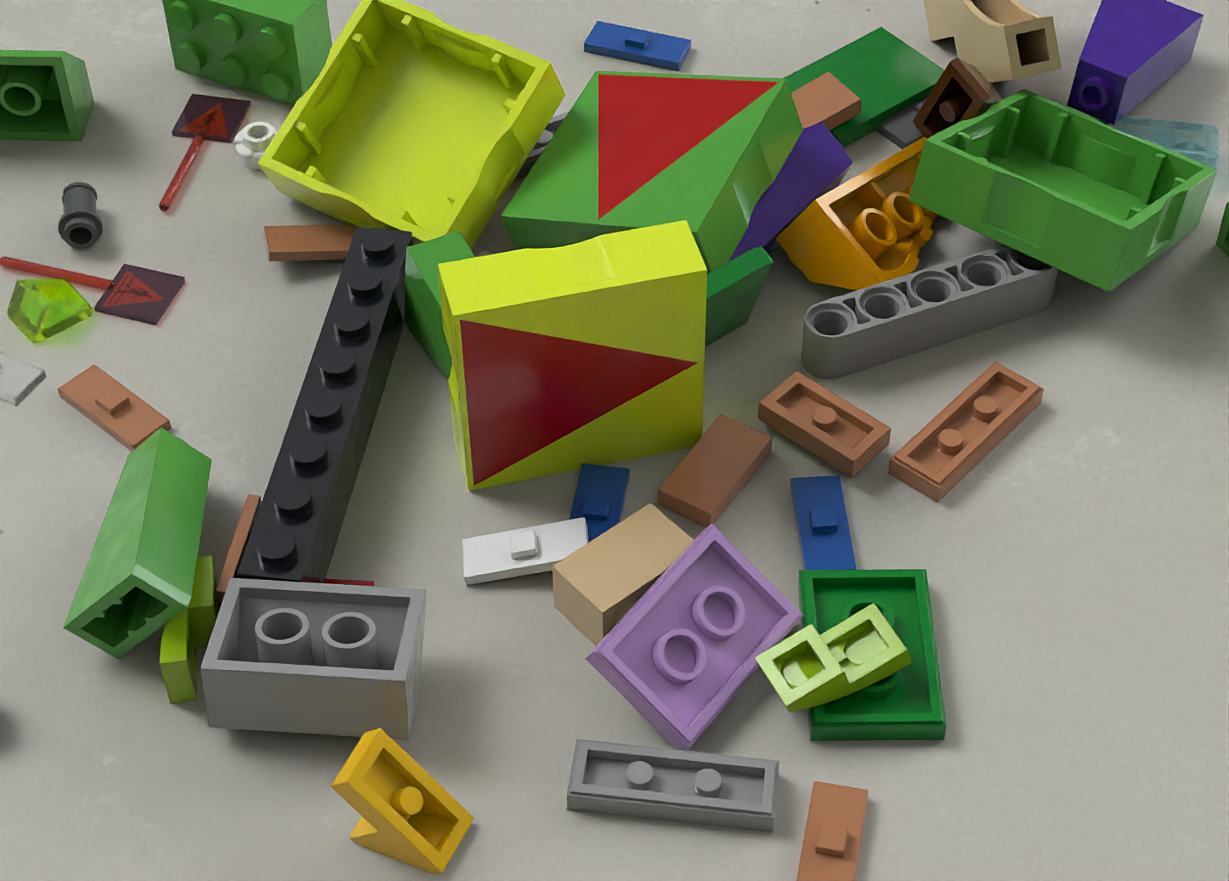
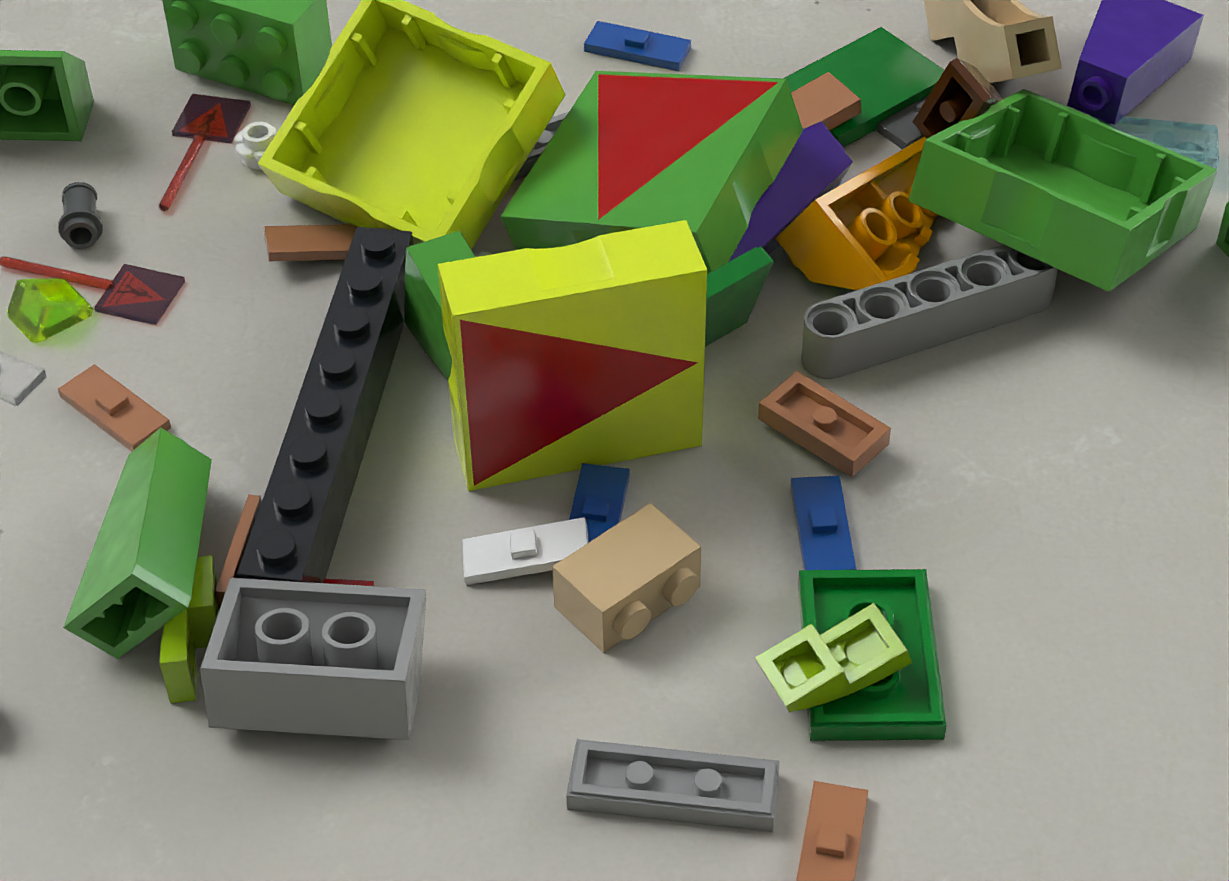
(400, 805): yellow slope -> none
(694, 638): lavender tile -> none
(715, 470): nougat tile -> none
(965, 431): nougat tile -> none

